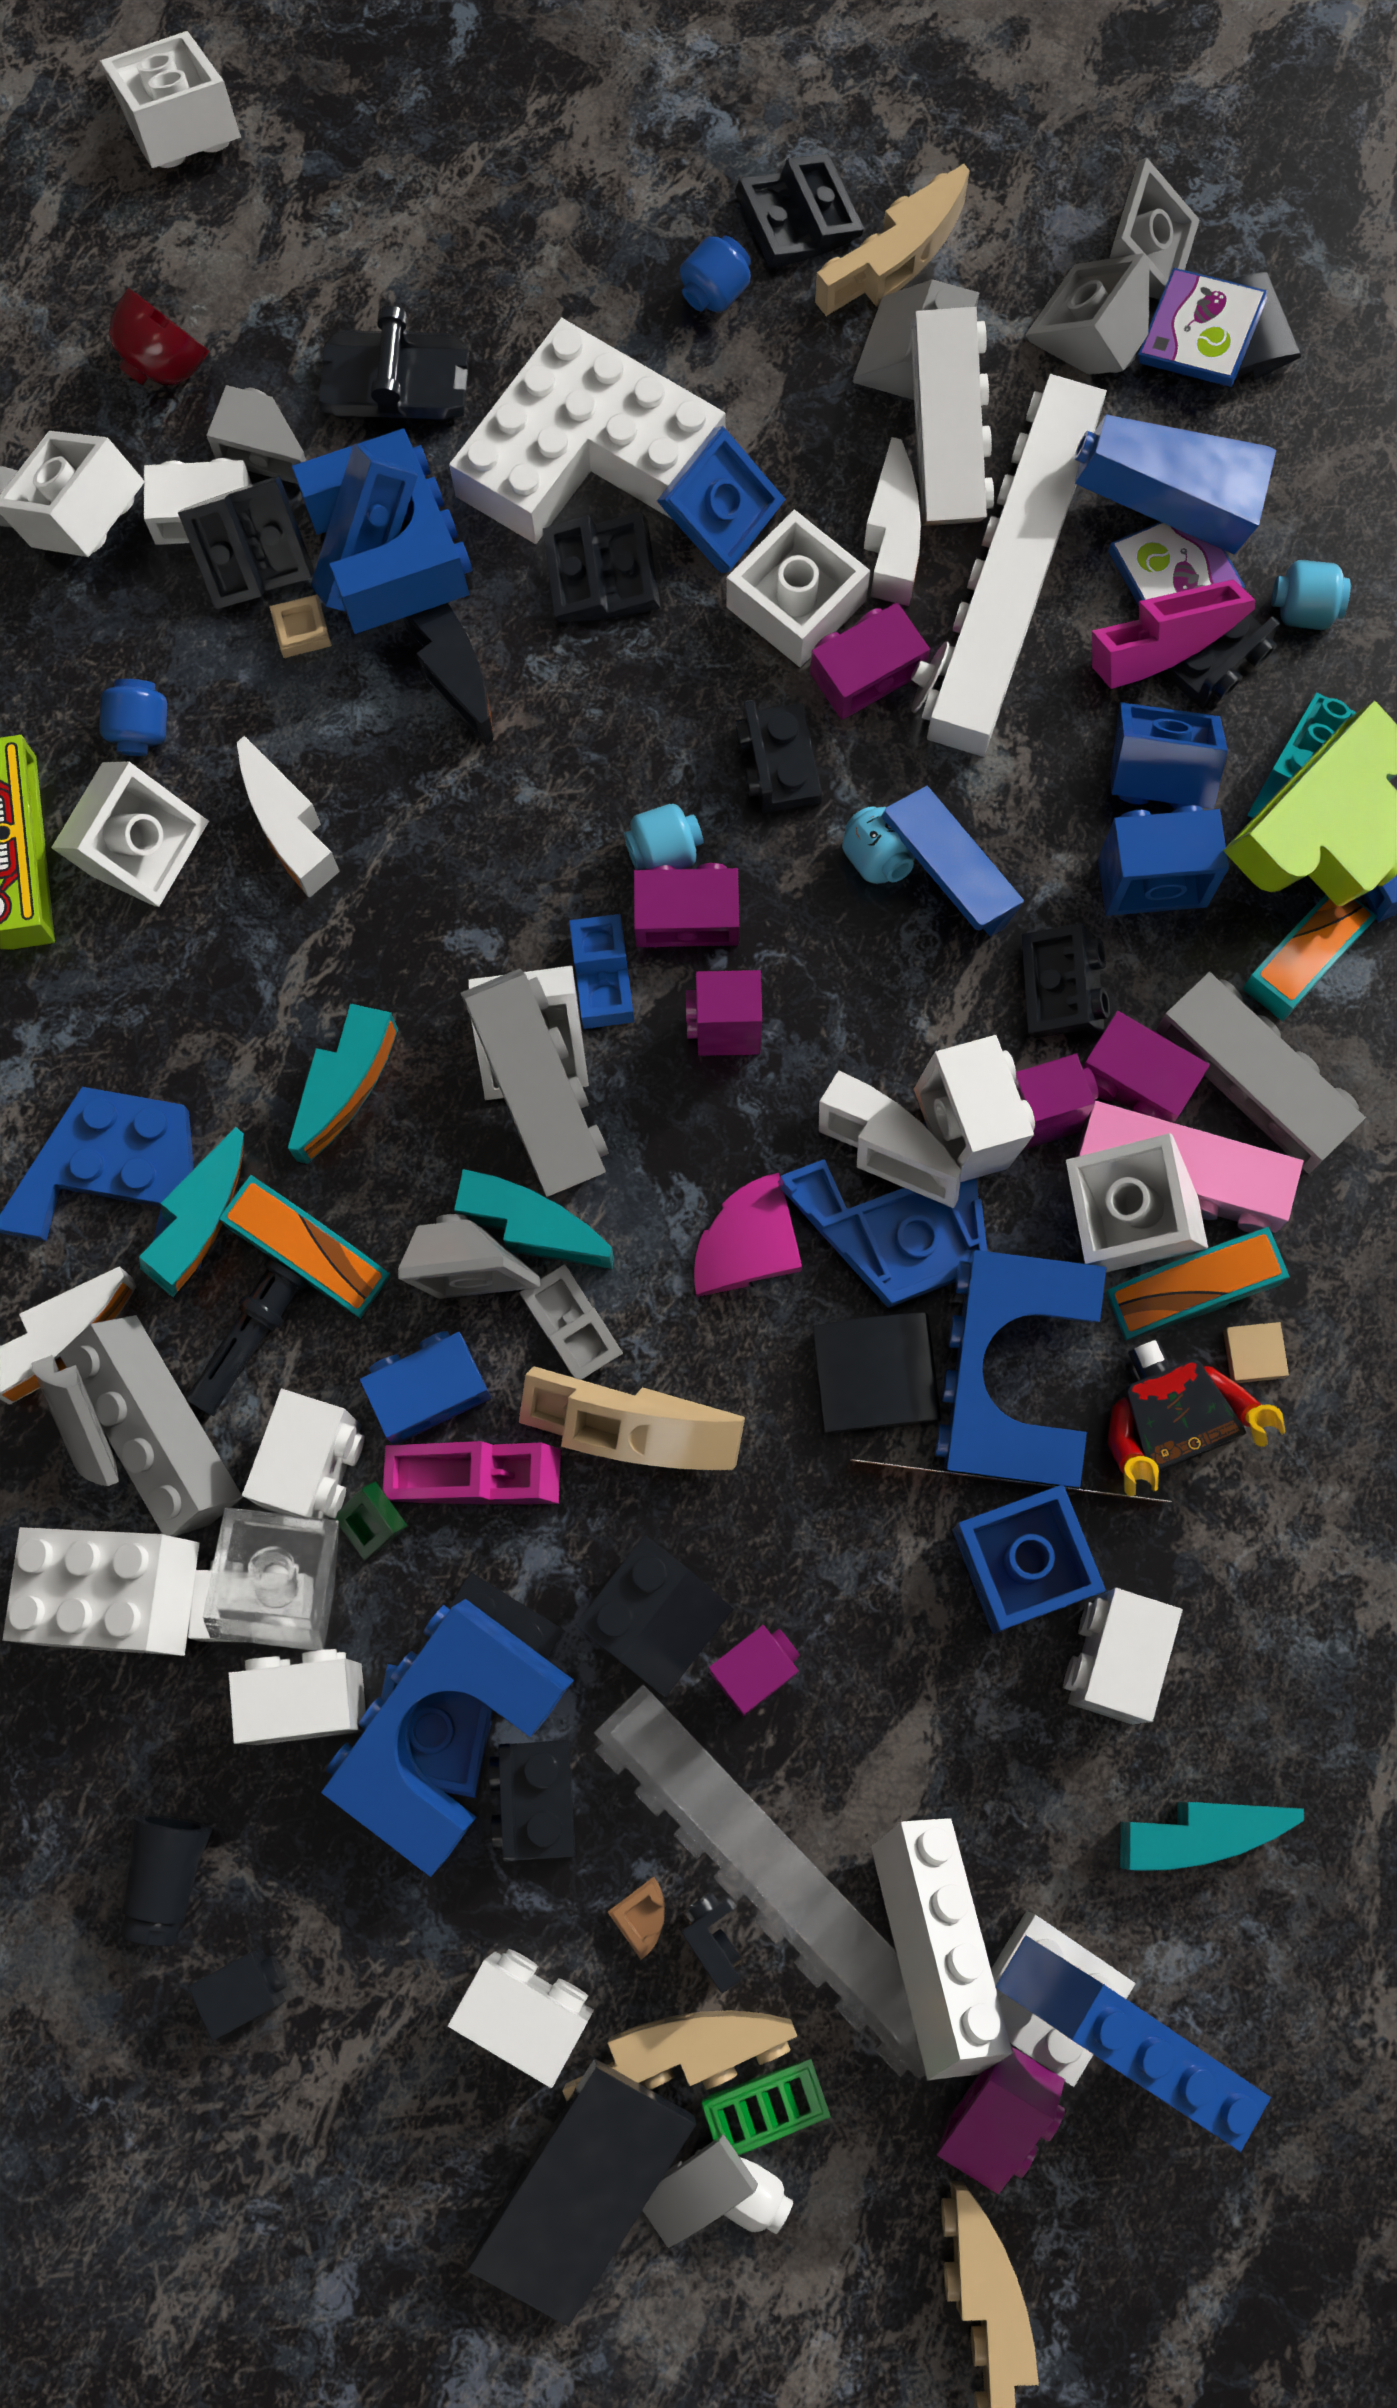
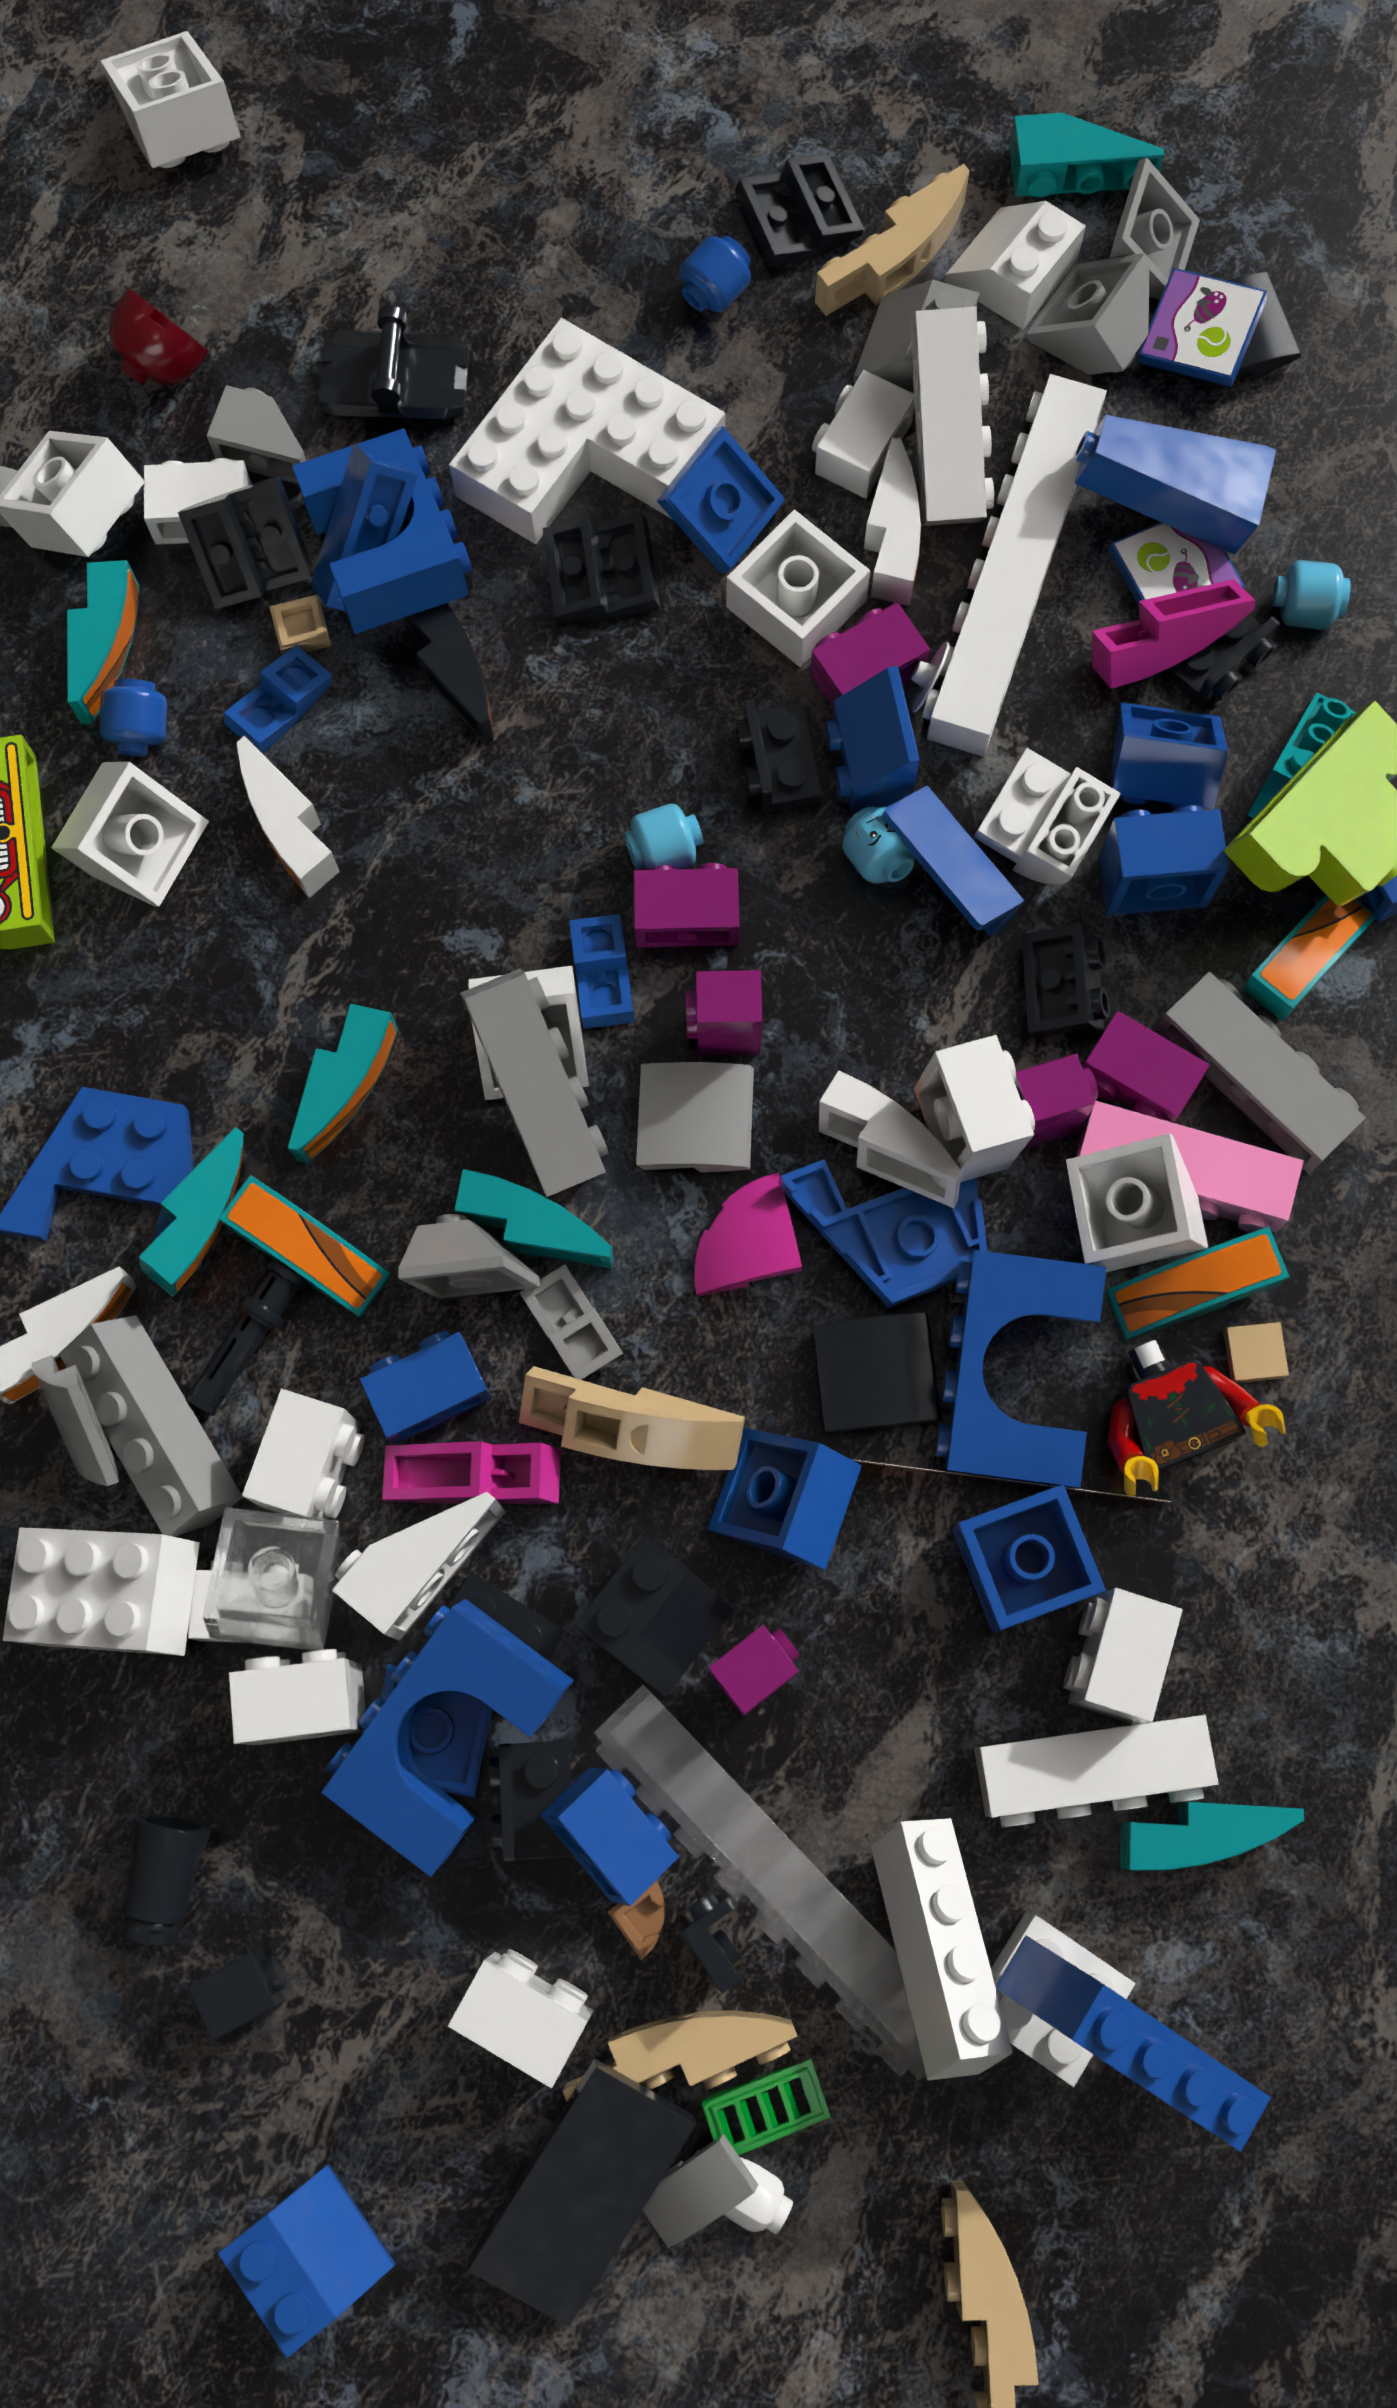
(100, 635): none -> teal slope
(280, 701): none -> blue slope
(306, 2260): none -> blue slope
(370, 1520): dark green plate -> none
(407, 1570): none -> white slope
(611, 1834): none -> blue brick
(695, 1116): none -> light grey slope
(785, 1497): none -> blue slope
(858, 439): none -> white brick
(873, 742): none -> blue slope
(1002, 2120): magenta brick -> none
(1019, 259): none -> white slope
(1046, 818): none -> white brick
(1073, 156): none -> teal slope
(1096, 1767): none -> white brick

